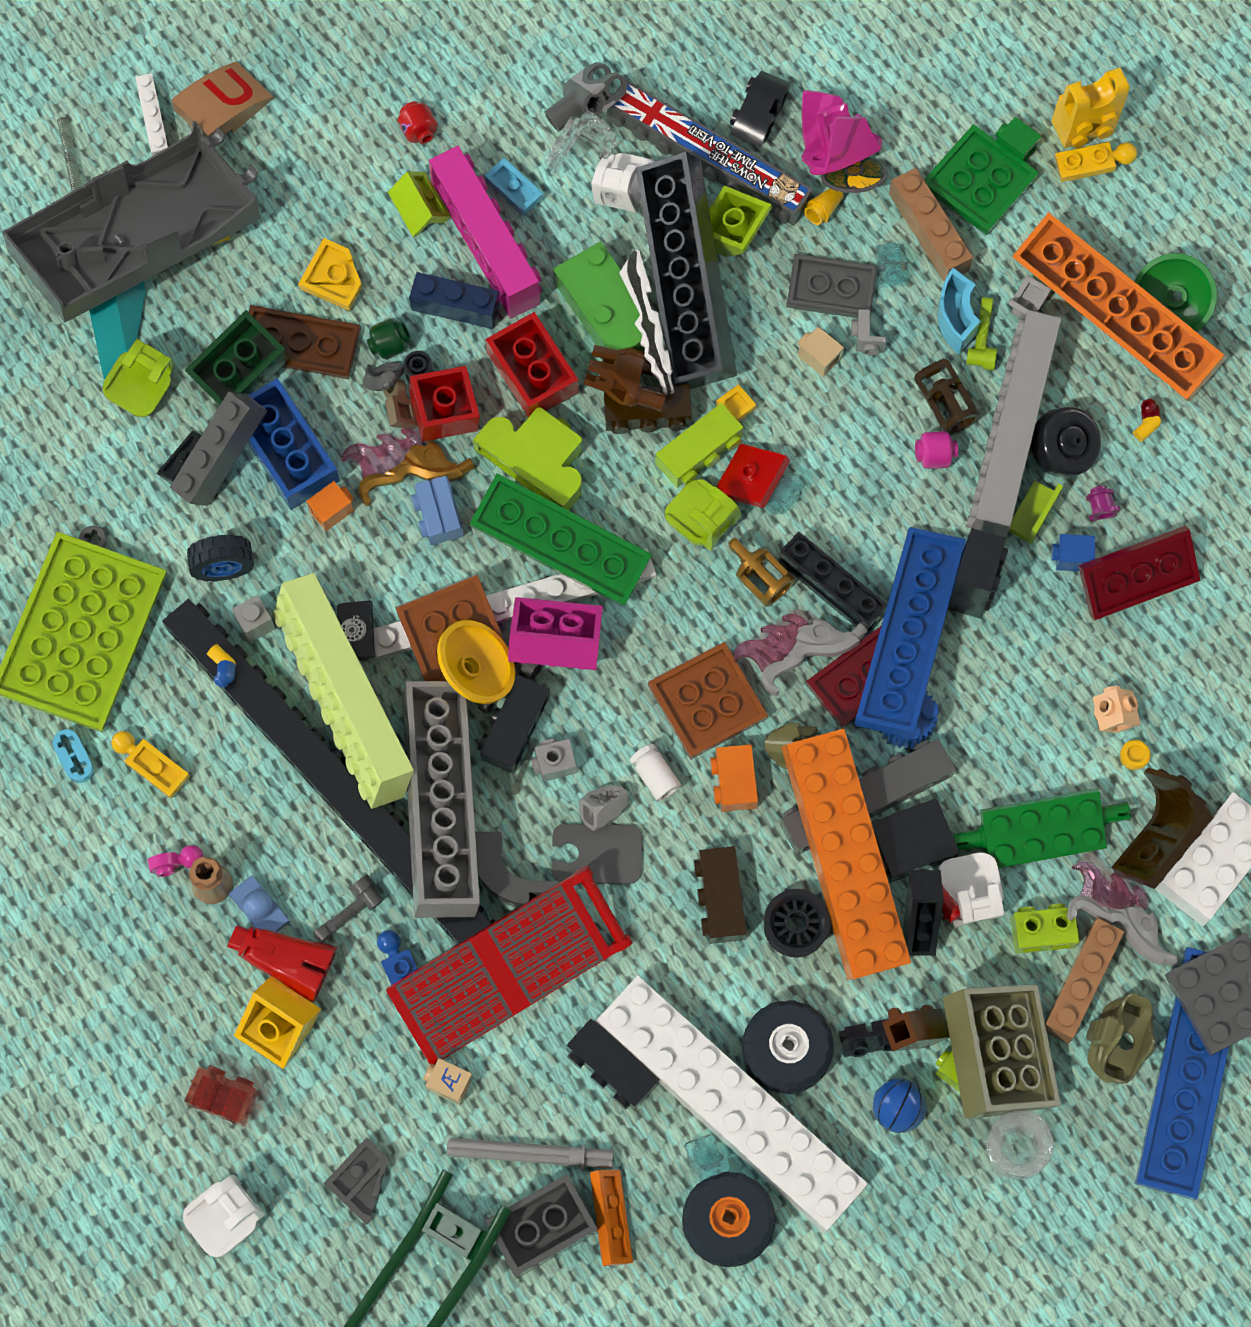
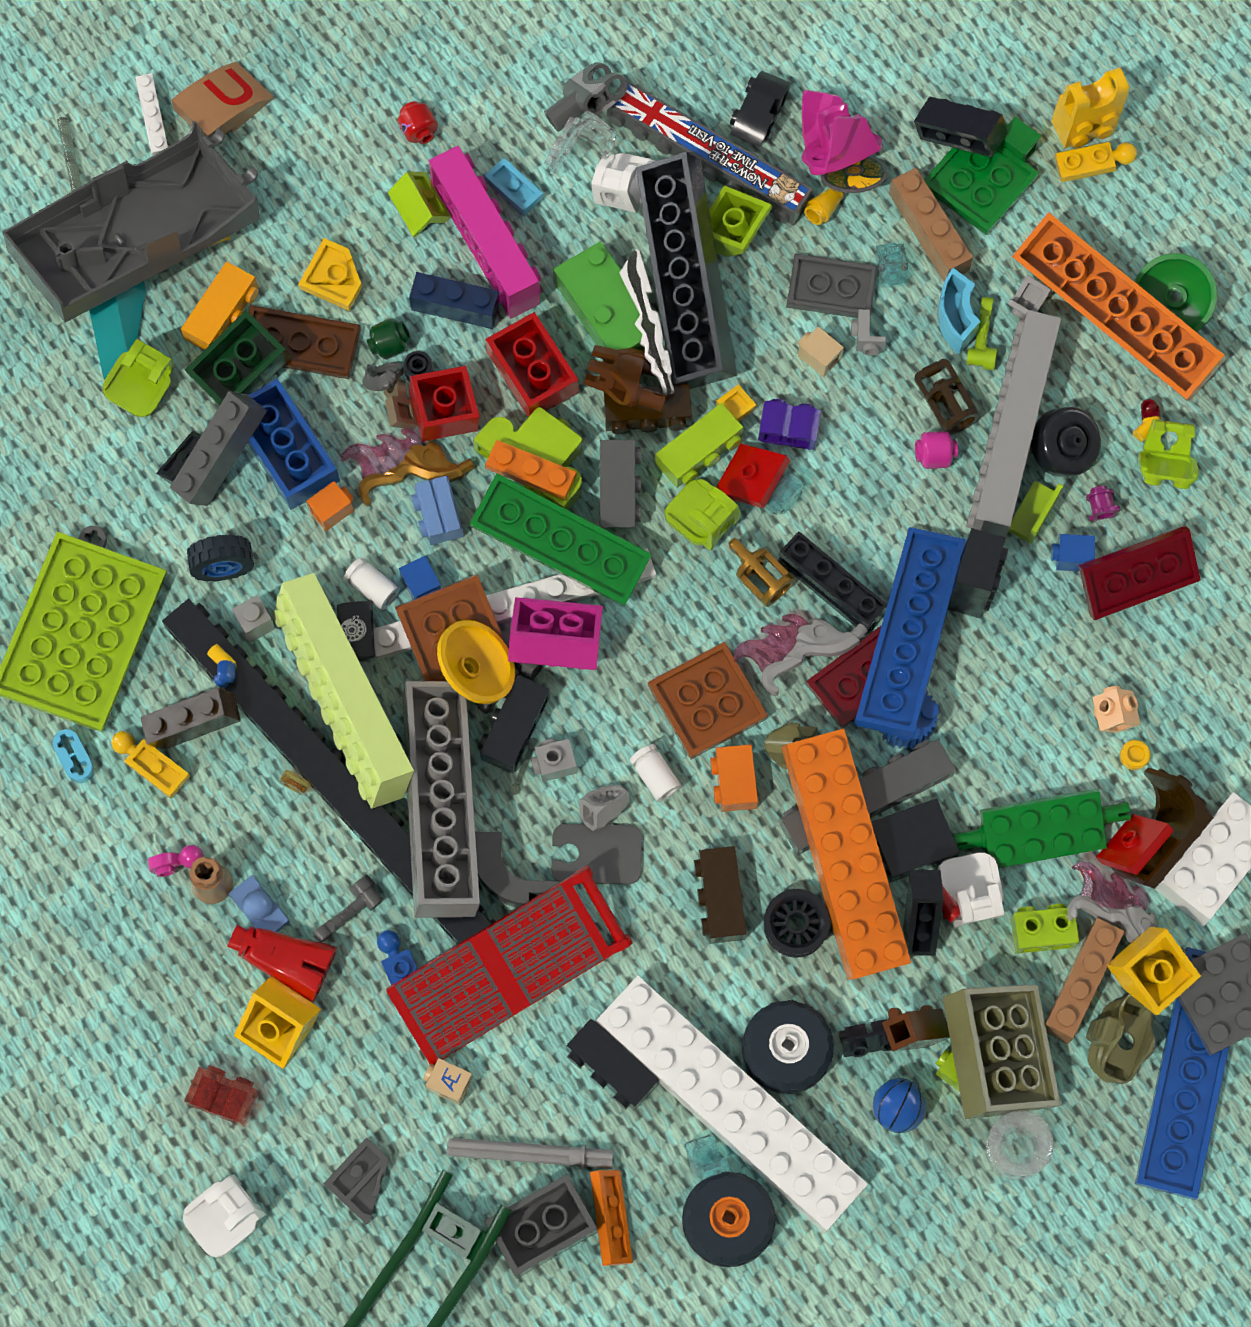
(190, 718): none -> brick
(220, 305): none -> light orange brick
(294, 782): none -> clear orange tile
(371, 583): none -> white piece
(419, 578): none -> blue brick
(530, 470): none -> orange plate
(619, 484): none -> dark grey wedge
(789, 424): none -> dark purple brick
(961, 126): none -> black brick
(1135, 844): none -> red plate
(1154, 969): none -> yellow slope
(1169, 464): none -> lime piece

